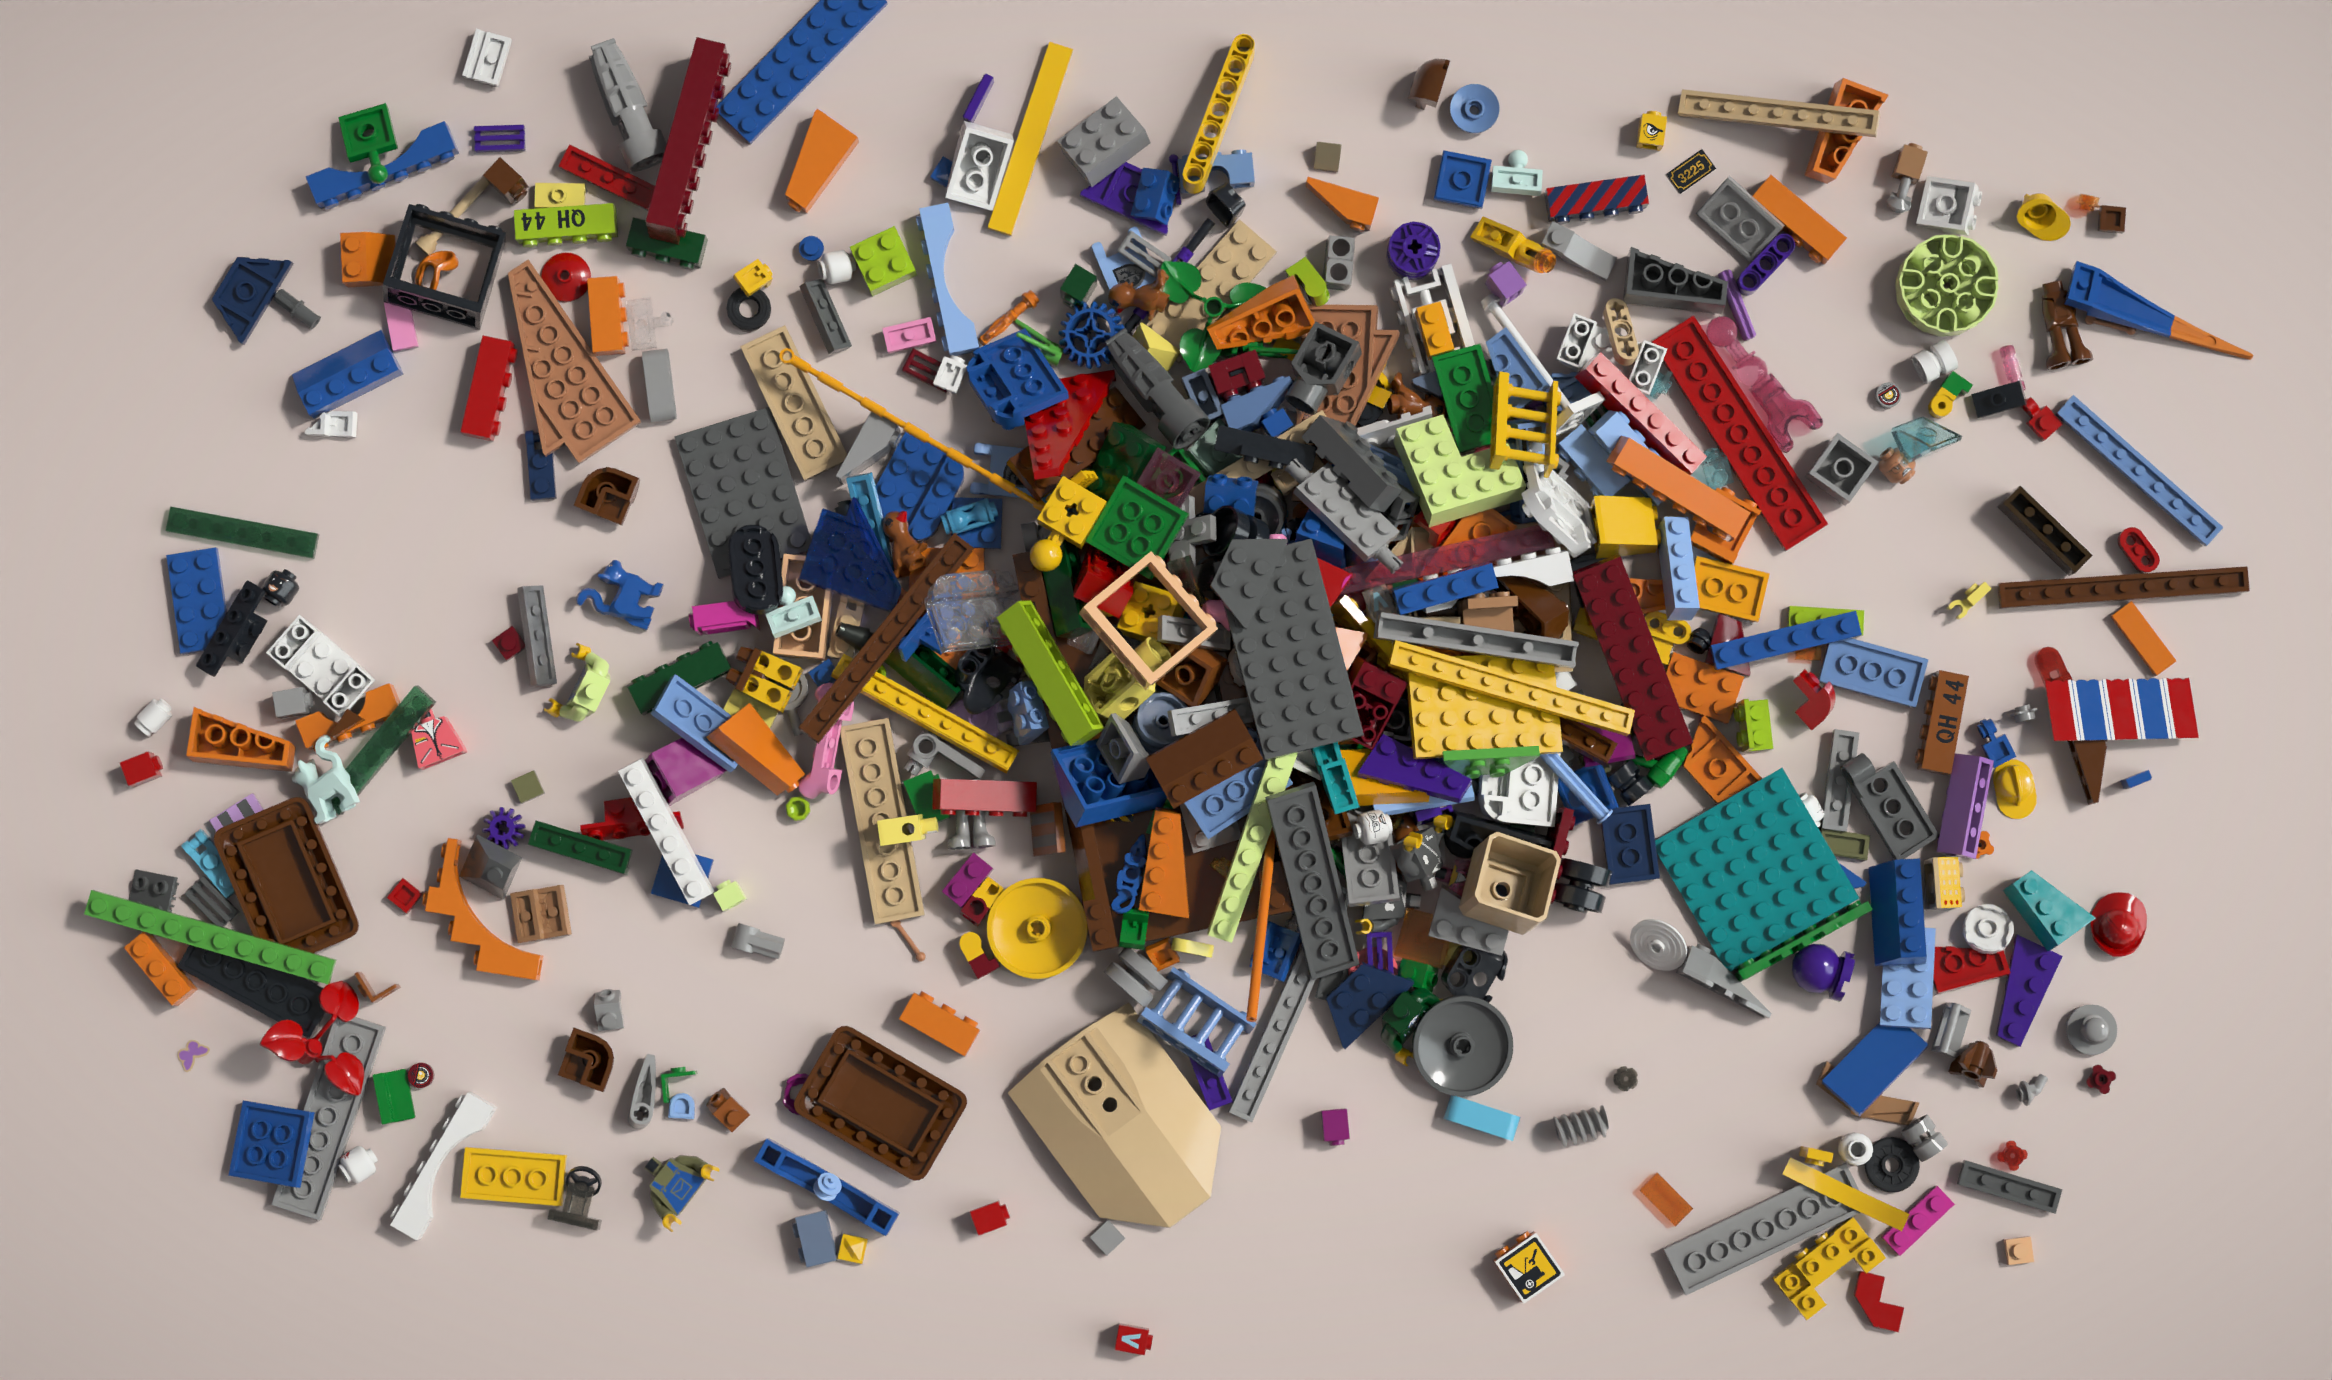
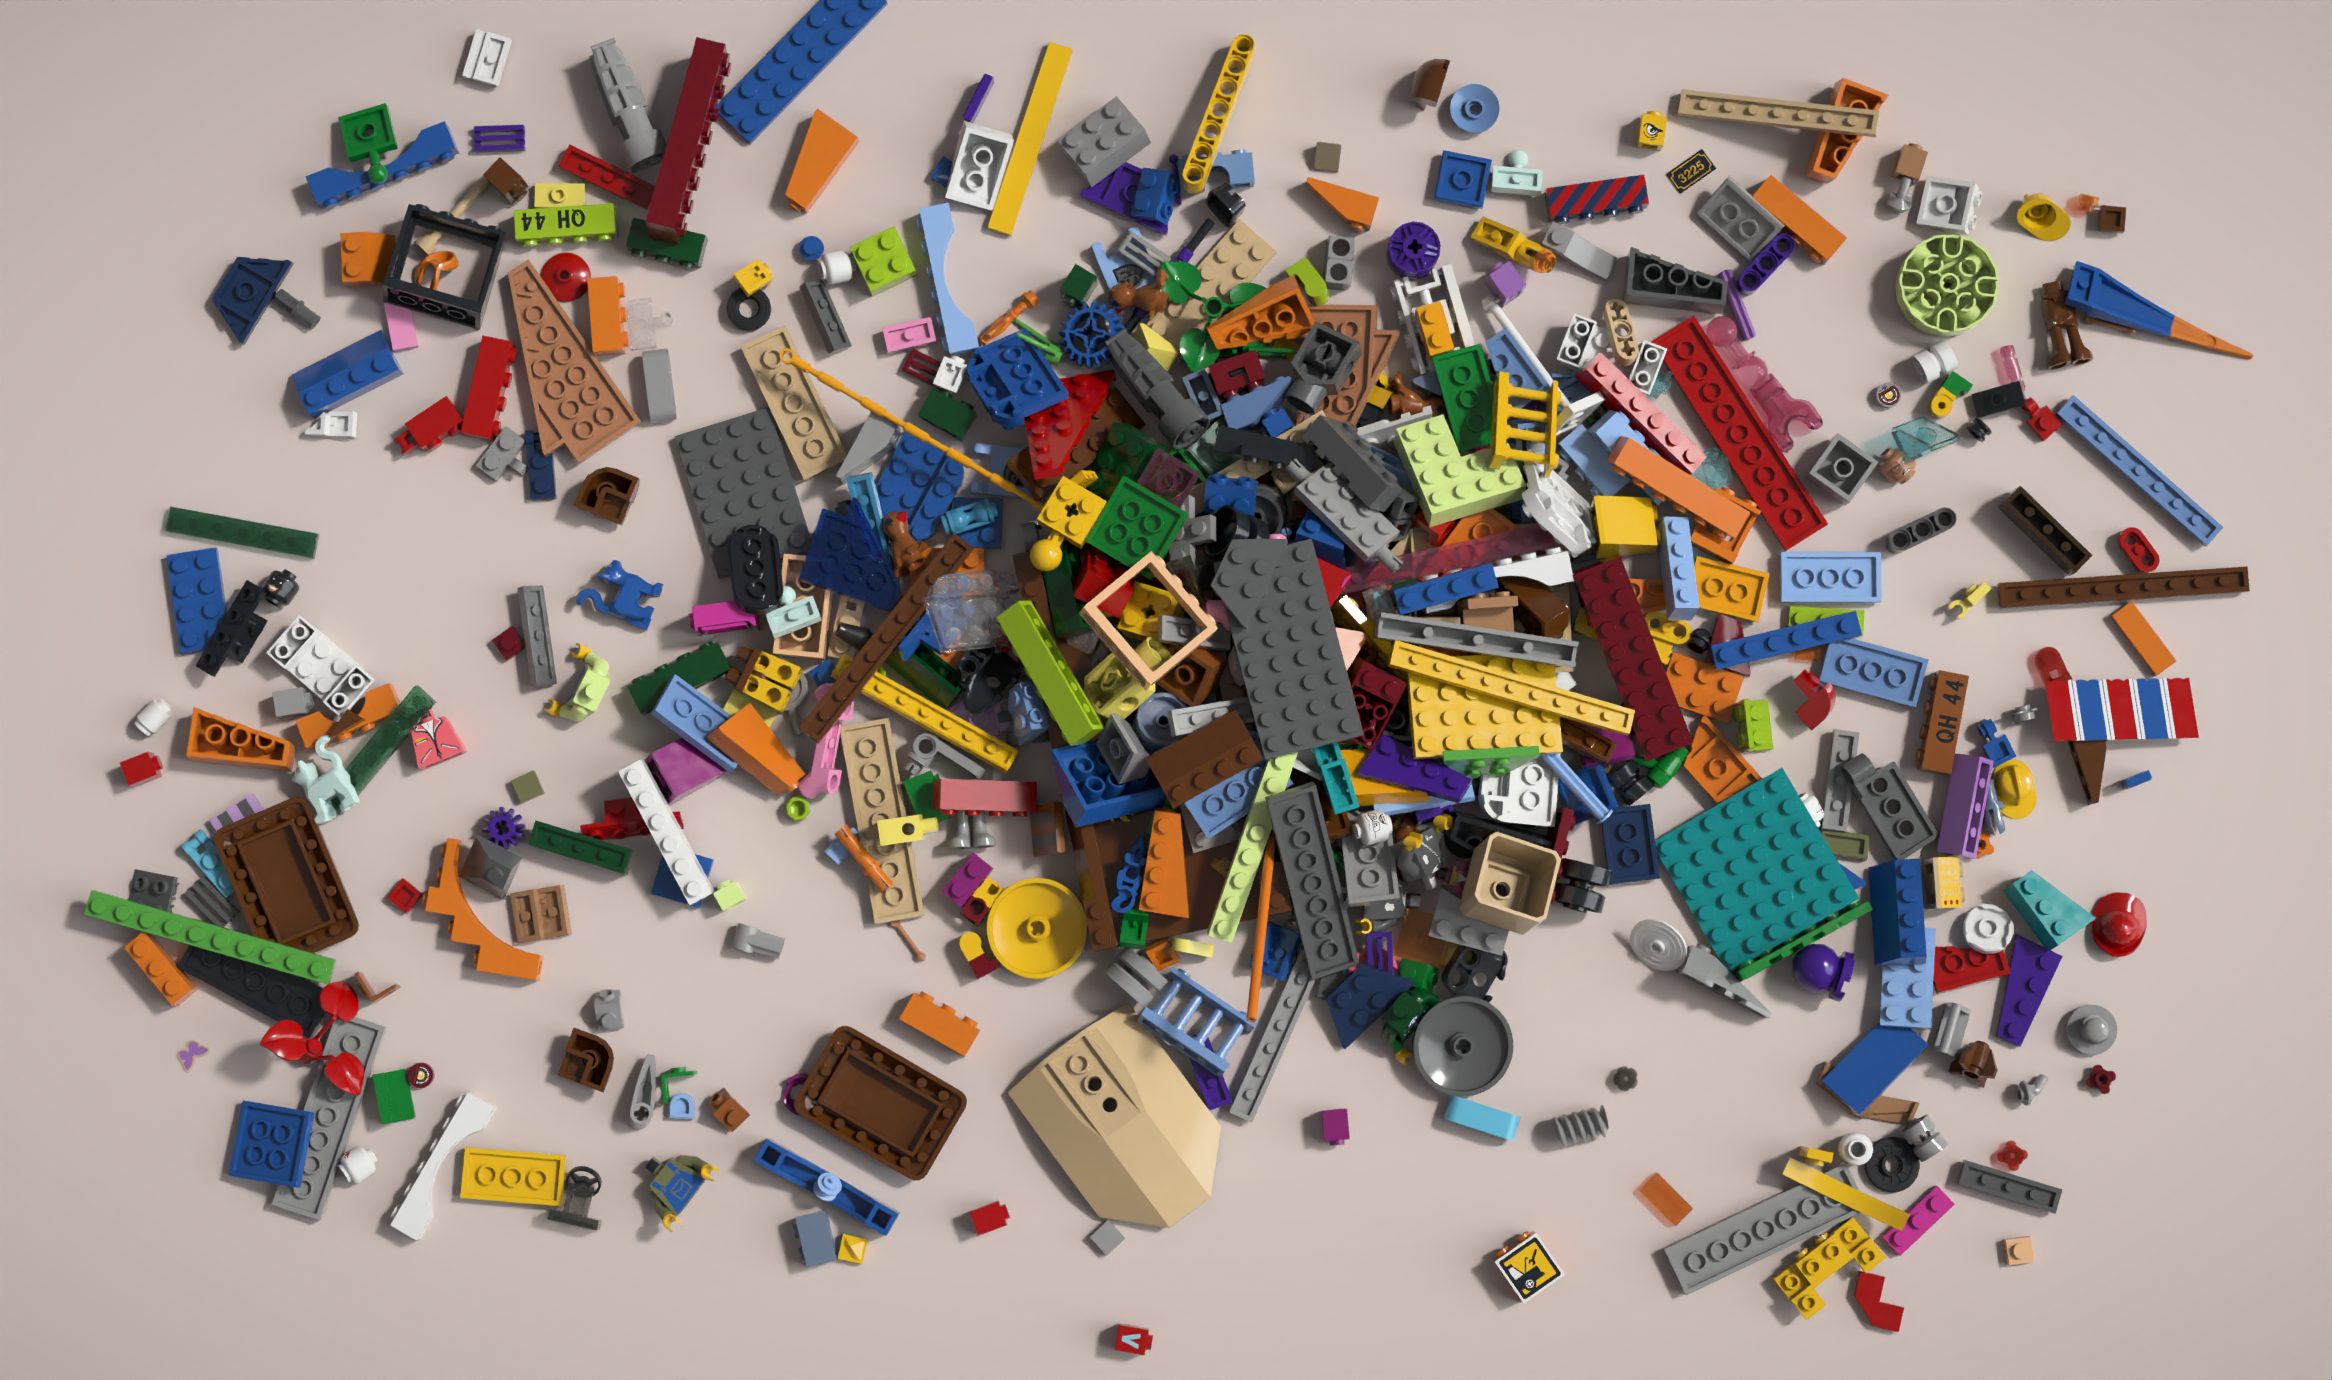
(431, 427): none -> red brick
(502, 455): none -> light grey plate
(837, 850): none -> light blue piece
(863, 858): none -> orange pin
(947, 413): none -> dark green brick
(1830, 577): none -> light blue plate
(1932, 527): none -> dark grey beam
(1979, 429): none -> black bush
(1995, 806): none -> sand blue arm

